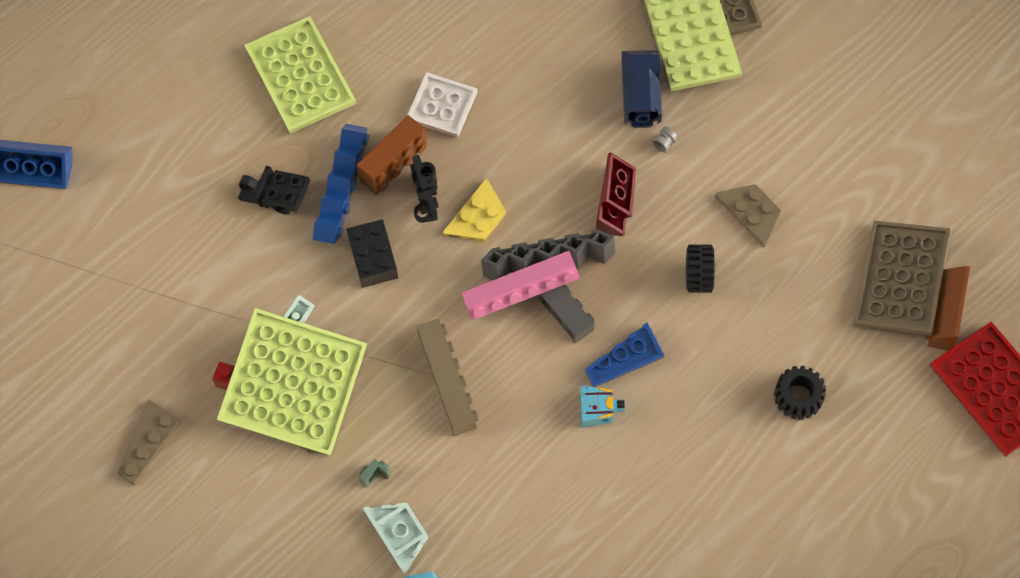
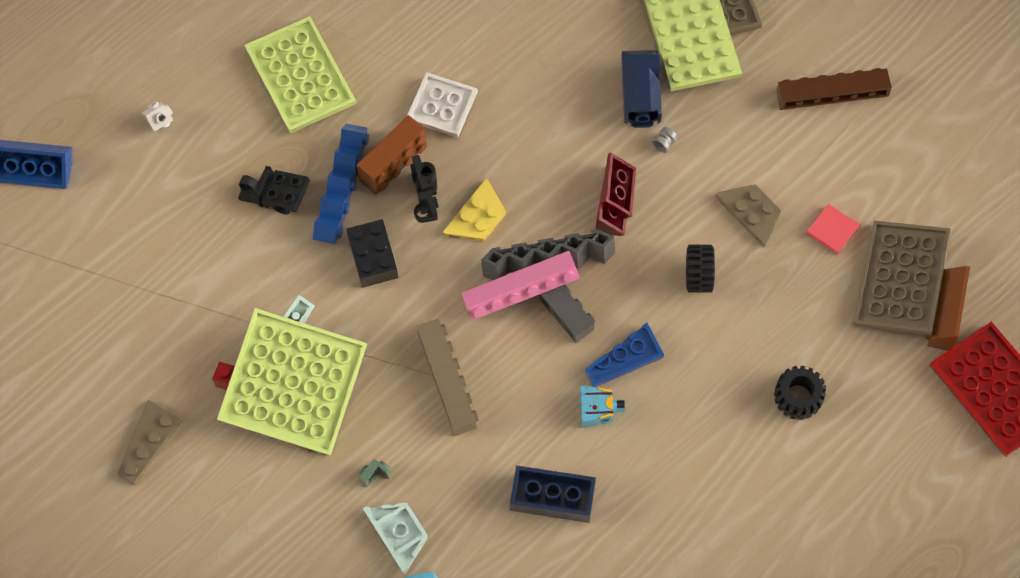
(158, 116): none -> white brick
(552, 494): none -> dark blue brick
(833, 88): none -> reddish brown brick
(833, 229): none -> coral tile

